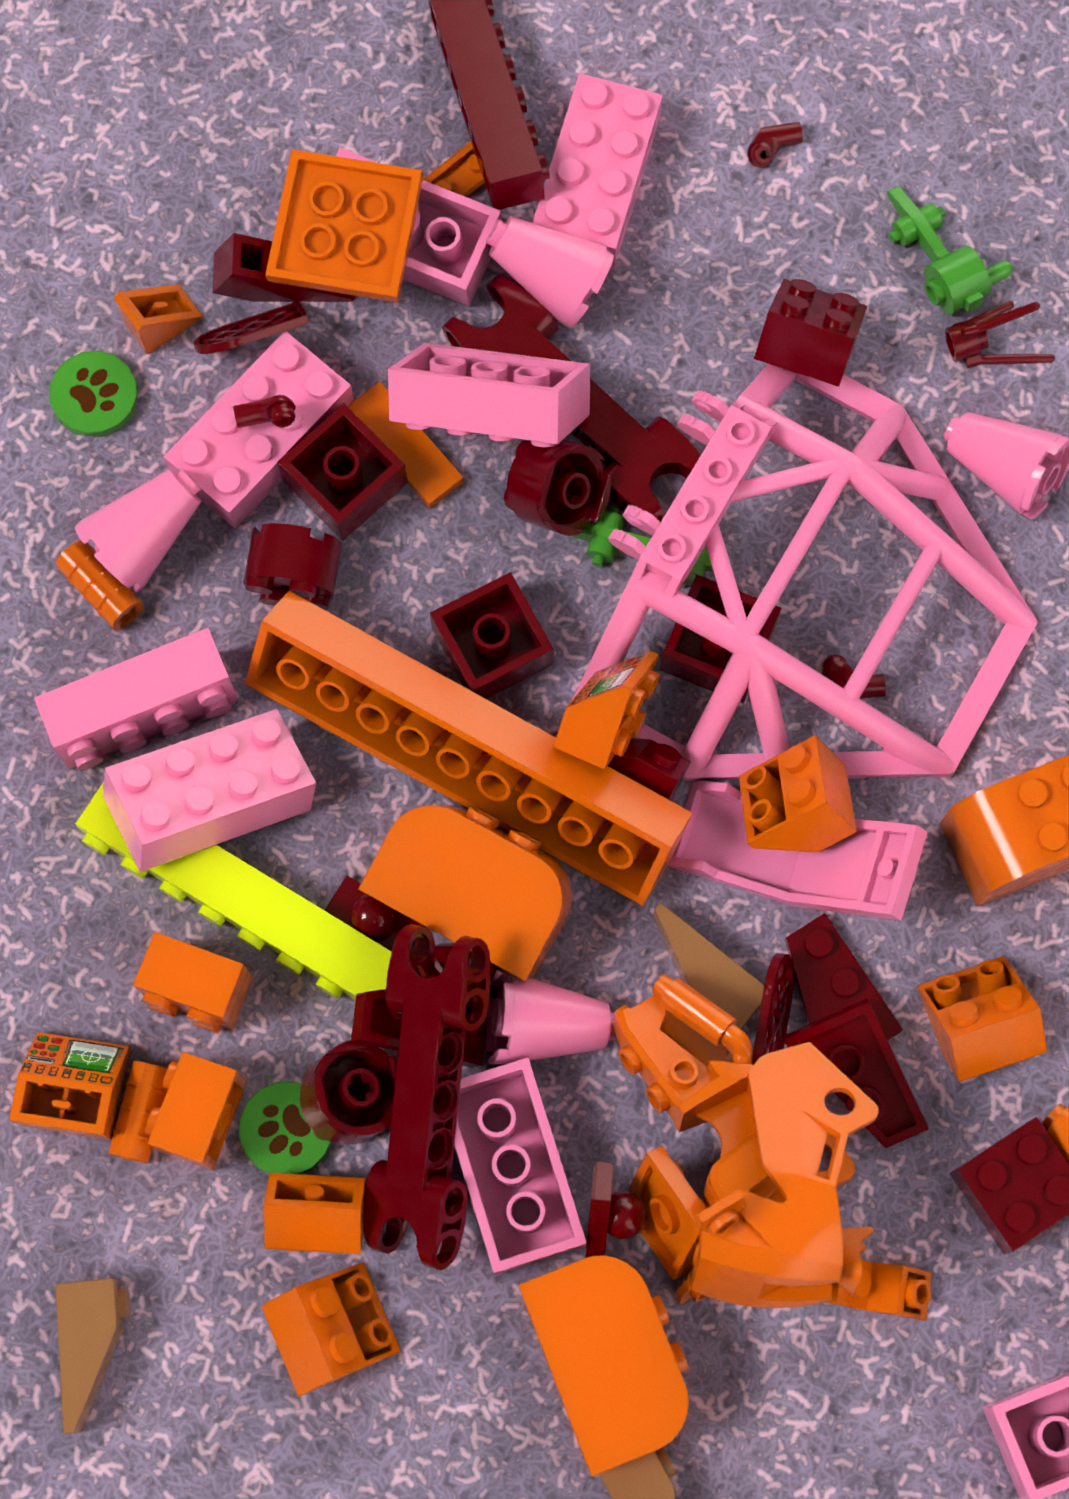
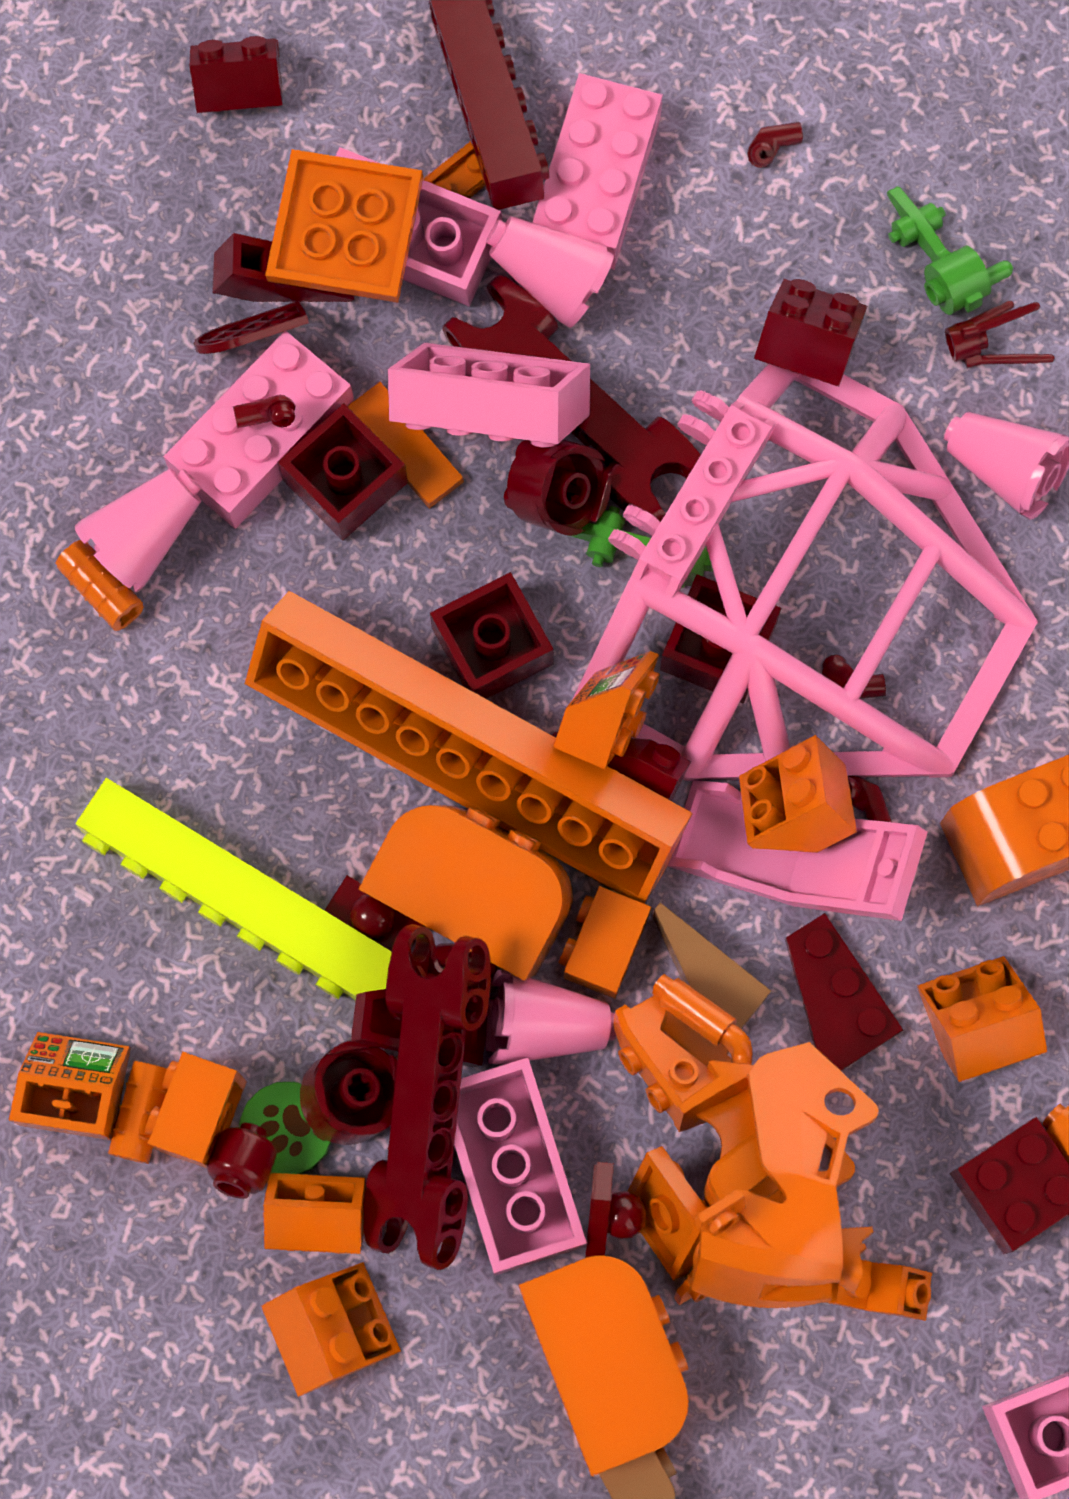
(88, 1333): medium nougat slope -> none
(93, 394): bright green tile -> none
(137, 700): bright pink brick -> none
(156, 314): orange slope -> none
(194, 982): orange brick -> none
(208, 789): bright pink brick -> none
(236, 74): none -> dark red brick
(241, 1161): none -> dark red head
(290, 560): dark red brick -> none
(605, 942): none -> orange brick
(785, 977): dark red window -> none
(863, 1053): dark red wing -> none
(868, 798): none -> dark red arm

